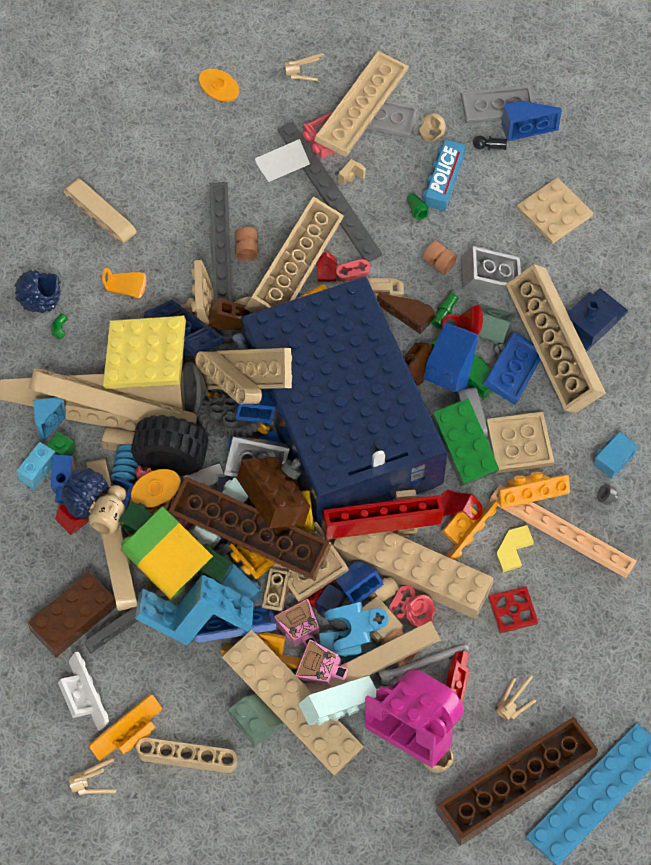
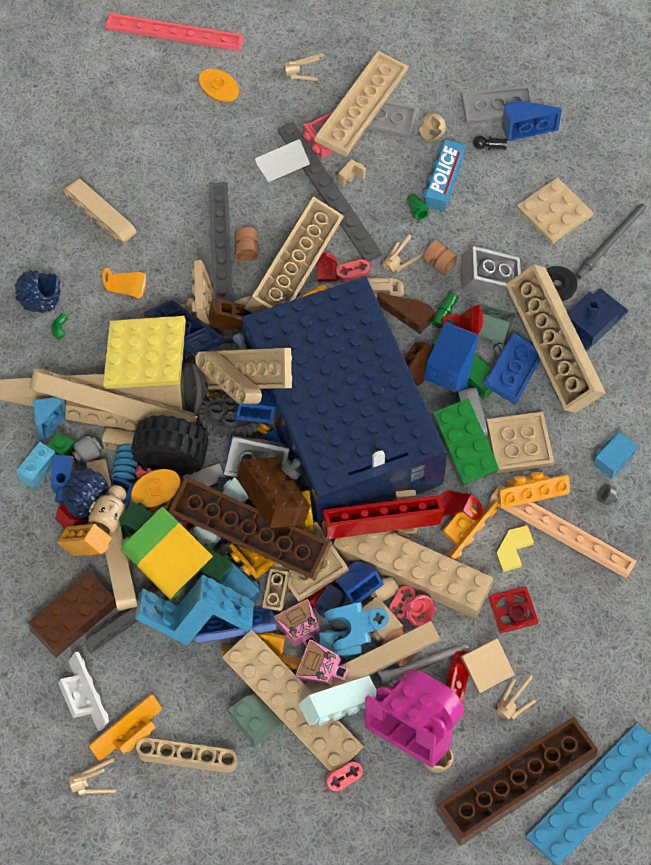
(84, 540): none -> light orange brick
(86, 449): none -> light grey head
(174, 31): none -> coral tile
(346, 779): none -> coral beam
(392, 261): none -> tan plant
(487, 665): none -> tan tile
(517, 612): none -> dark red tile
(567, 278): none -> black wheel
(590, 263): none -> dark grey bar

